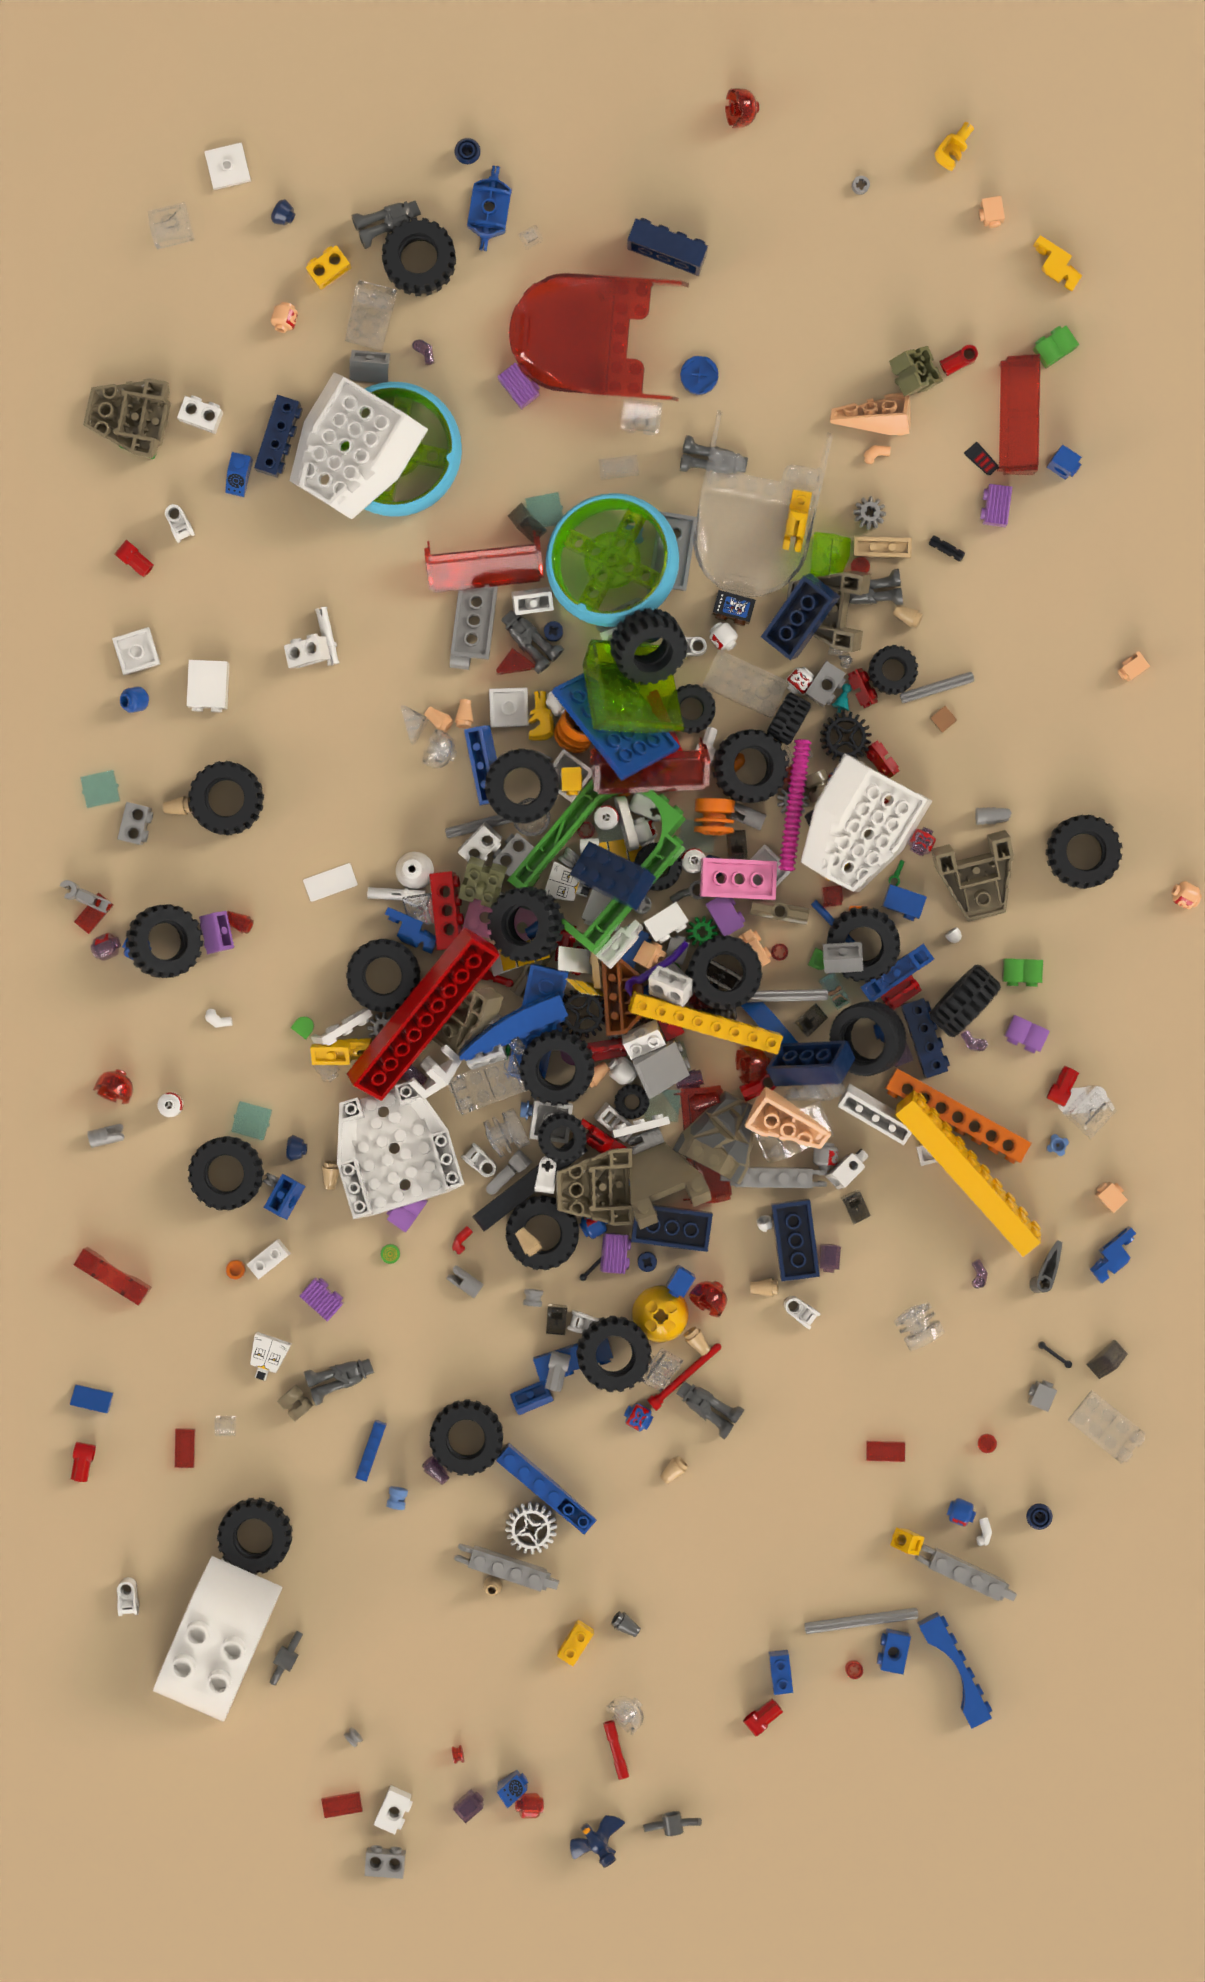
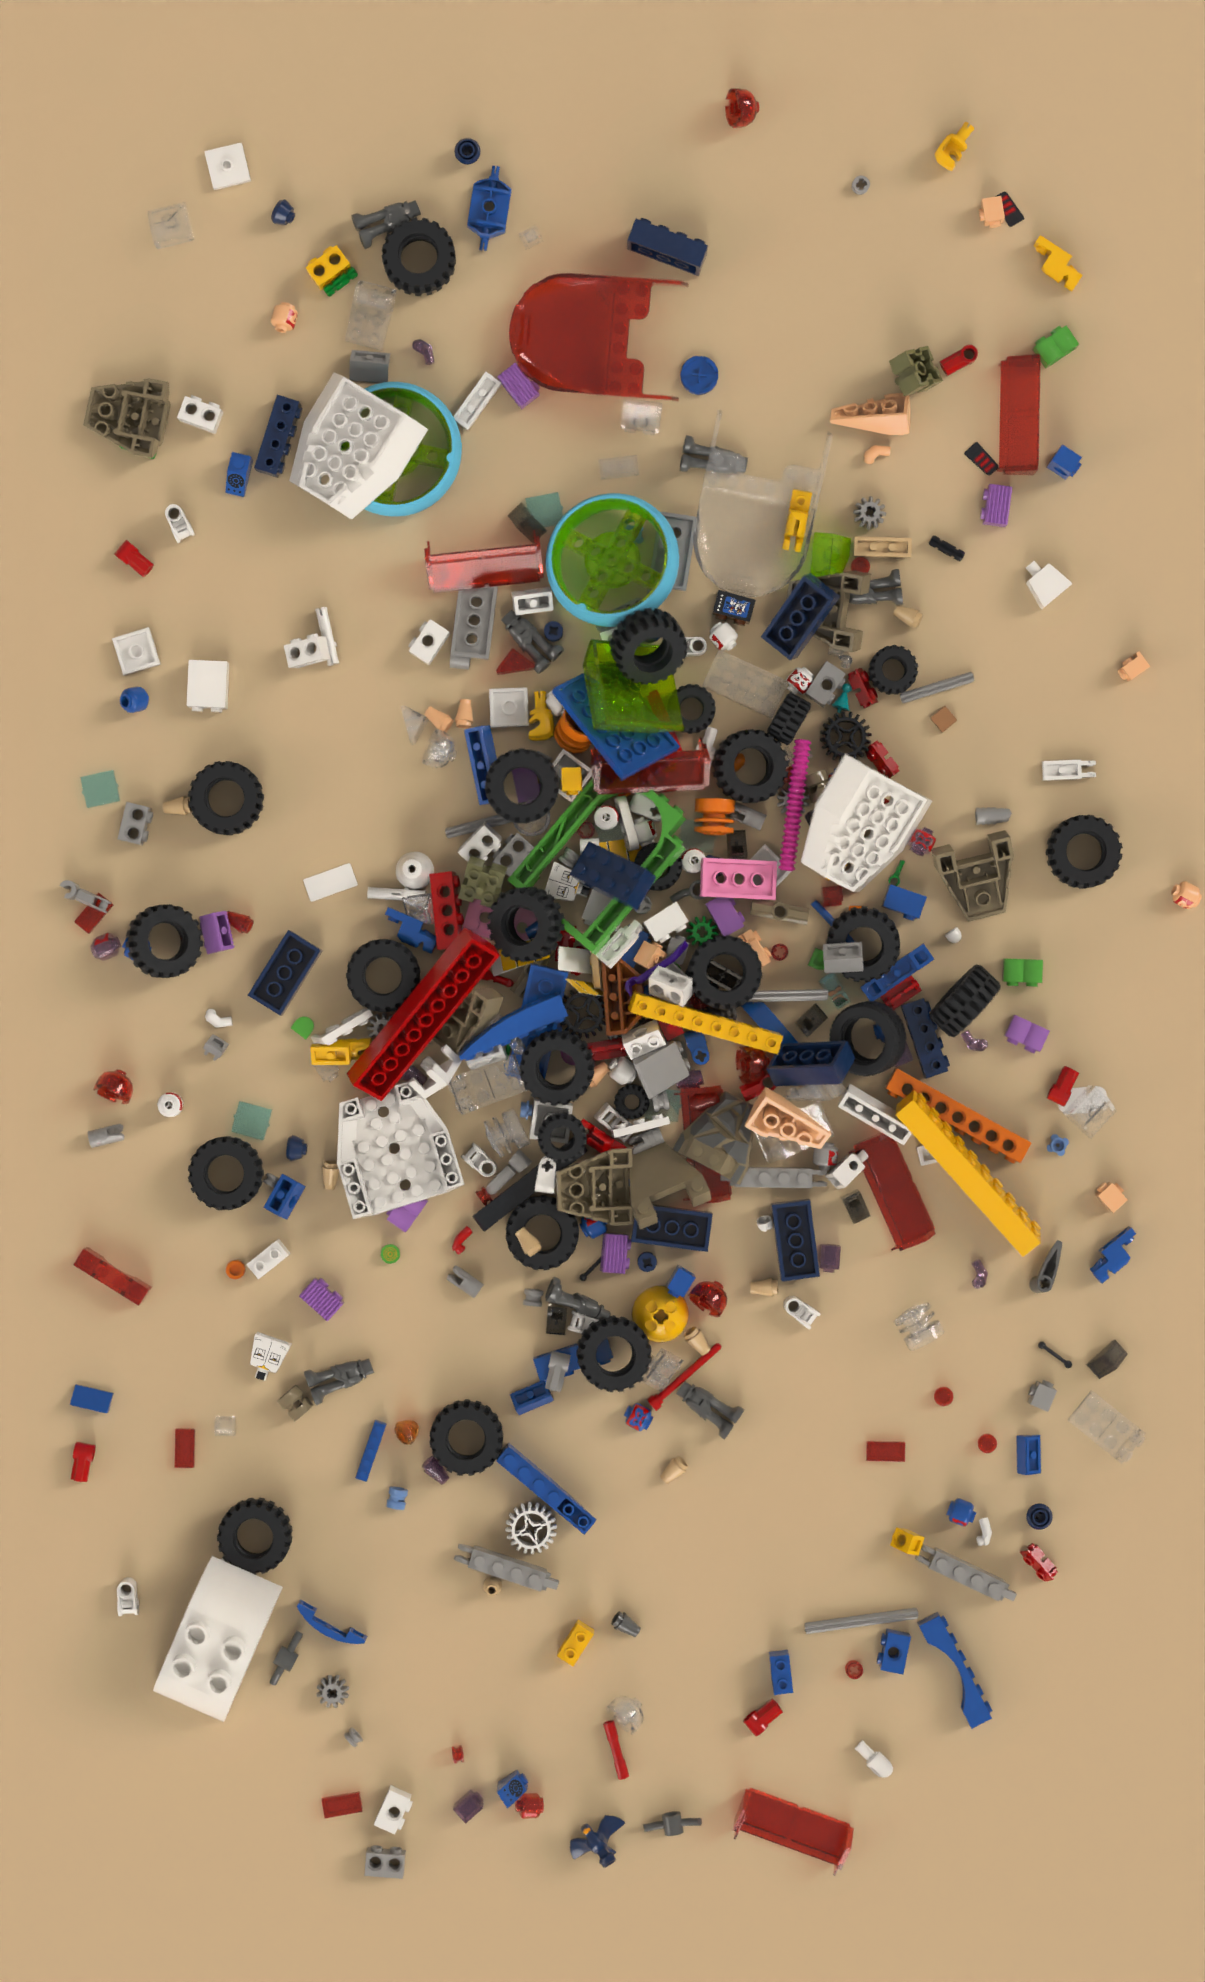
(215, 1046): none -> light grey tile
(285, 972): none -> dark blue brick
(332, 1684): none -> light grey gear
(340, 281): none -> green axle
(352, 1637): none -> blue slope
(406, 1431): none -> clear orange cone
(428, 653): none -> white brick
(477, 400): none -> white plate
(484, 1196): none -> clear red bush
(525, 784): none -> medium lavender brick
(581, 1303): none -> dark grey piece
(661, 1102): none -> light grey wheel
(697, 1042): none -> blue piece
(794, 1827): none -> clear red piece
(875, 1760): none -> white arm
(895, 1191): none -> clear red piece
(943, 1396): none -> clear red plate
(1011, 211): none -> black sticker
(1028, 1454): none -> blue slope
(1044, 1569): none -> red hinge
(1046, 583): none -> white torso
(1065, 770): none -> white hinge

